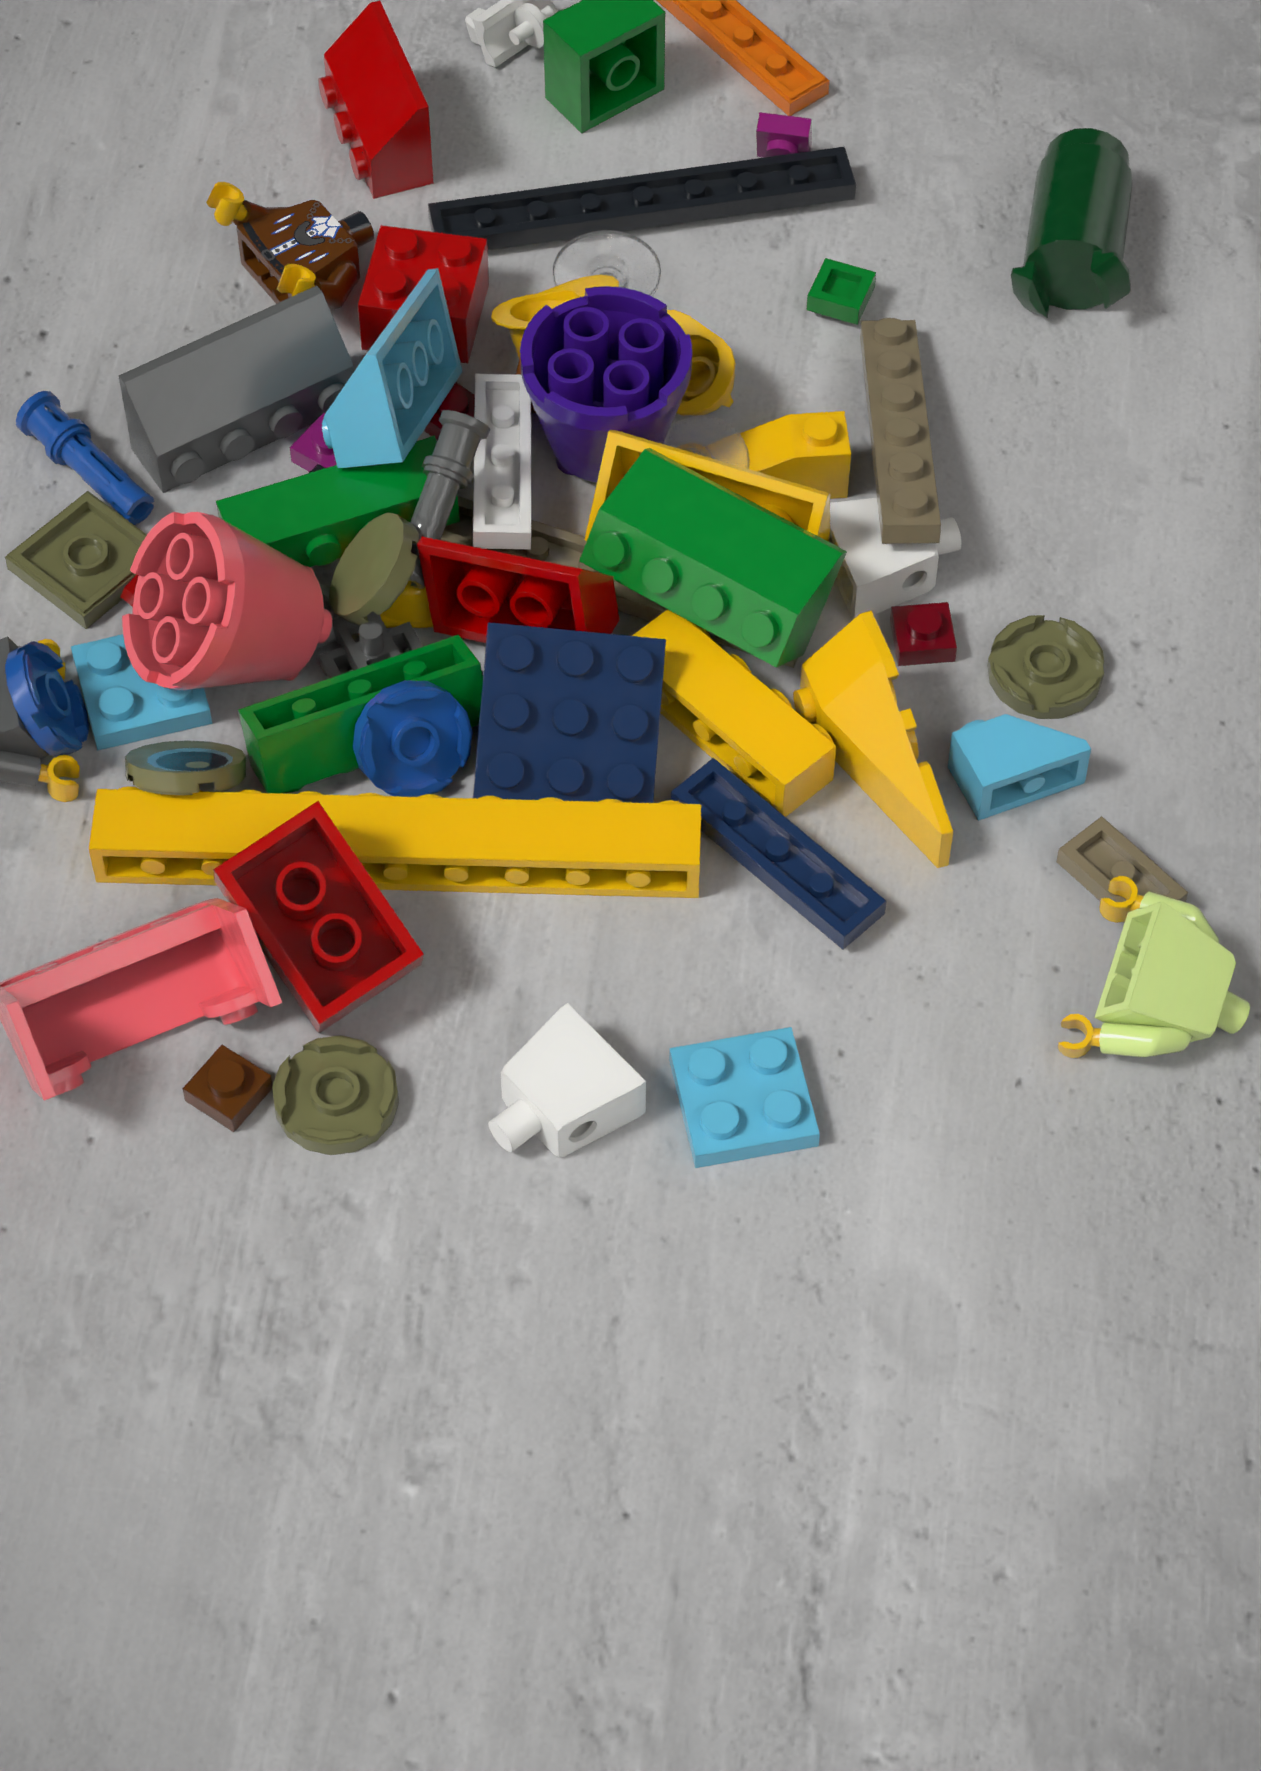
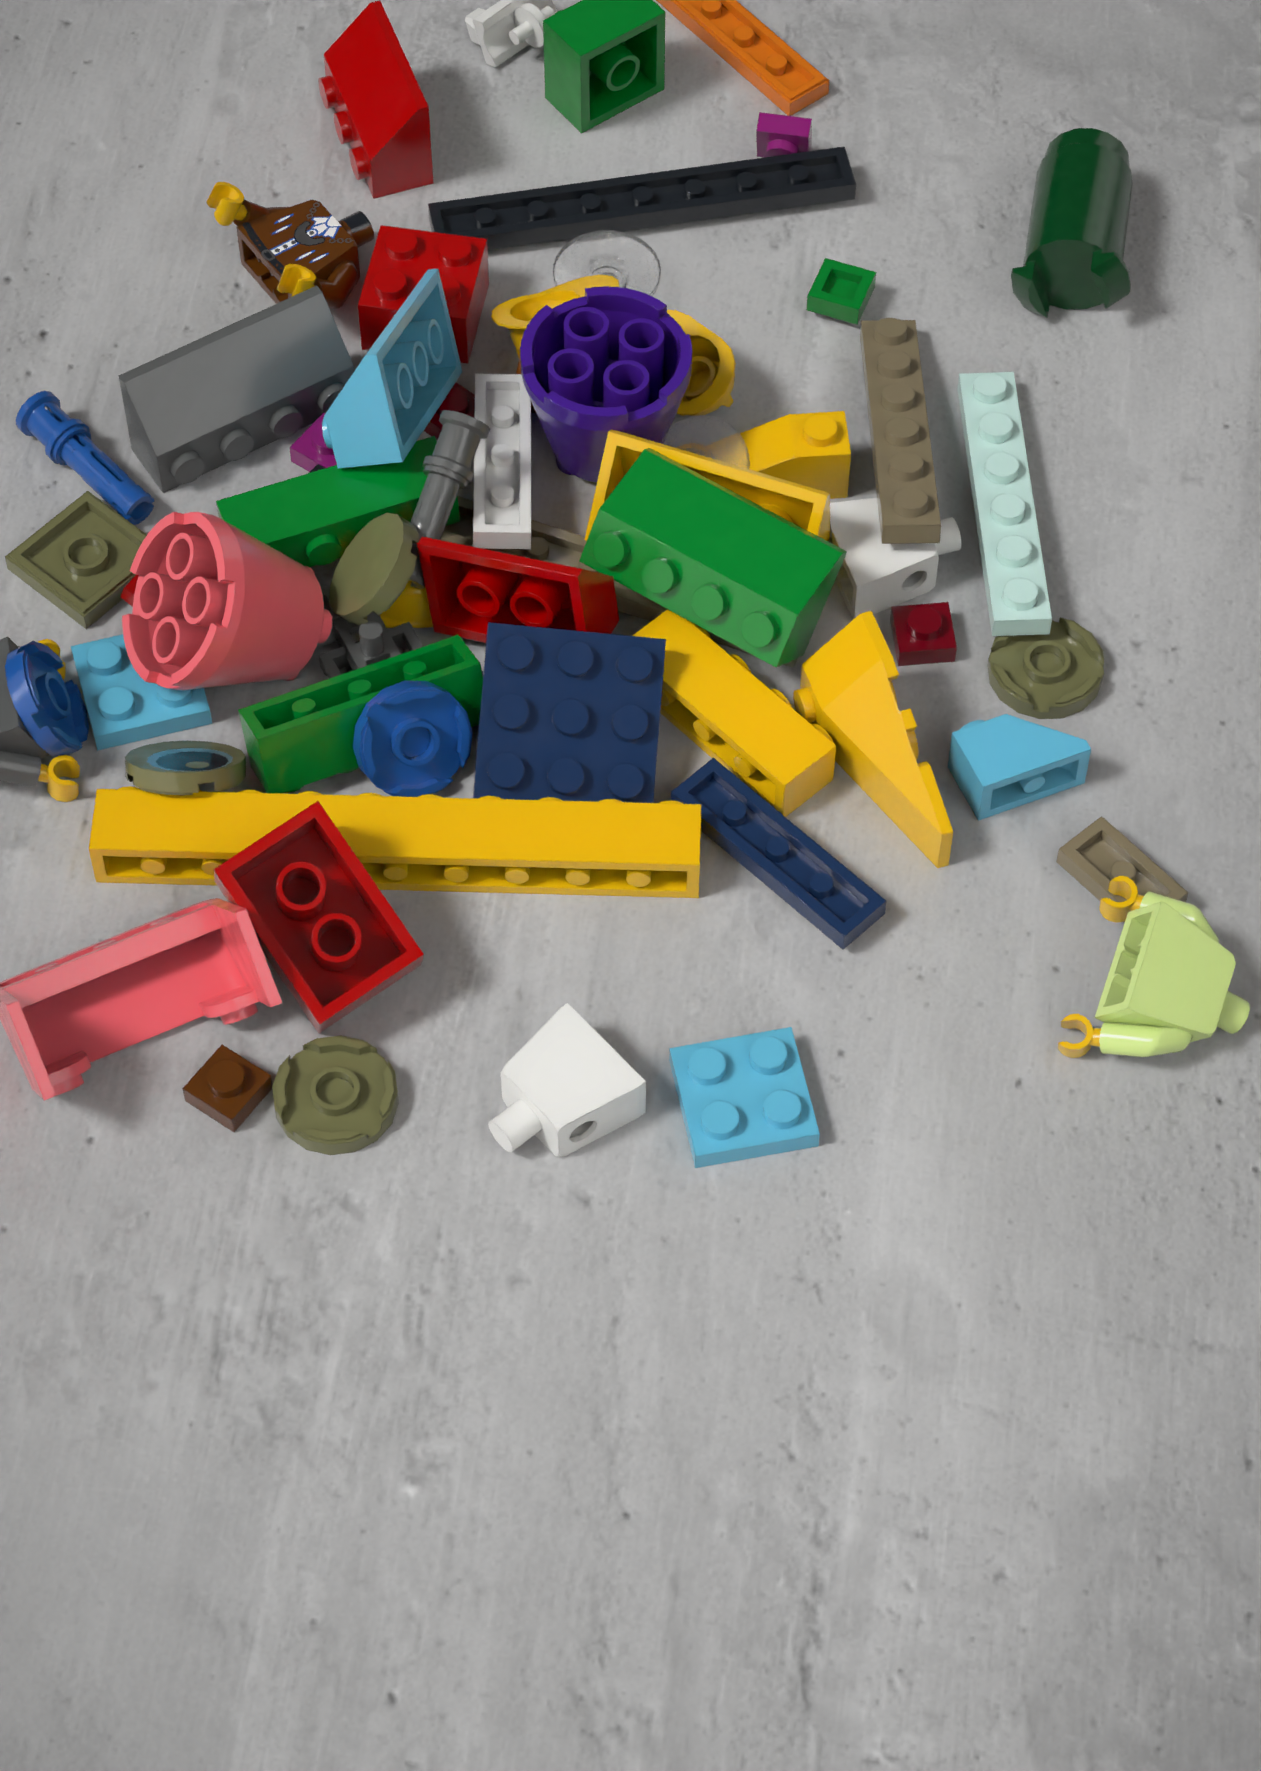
(1004, 505): none -> light aqua plate

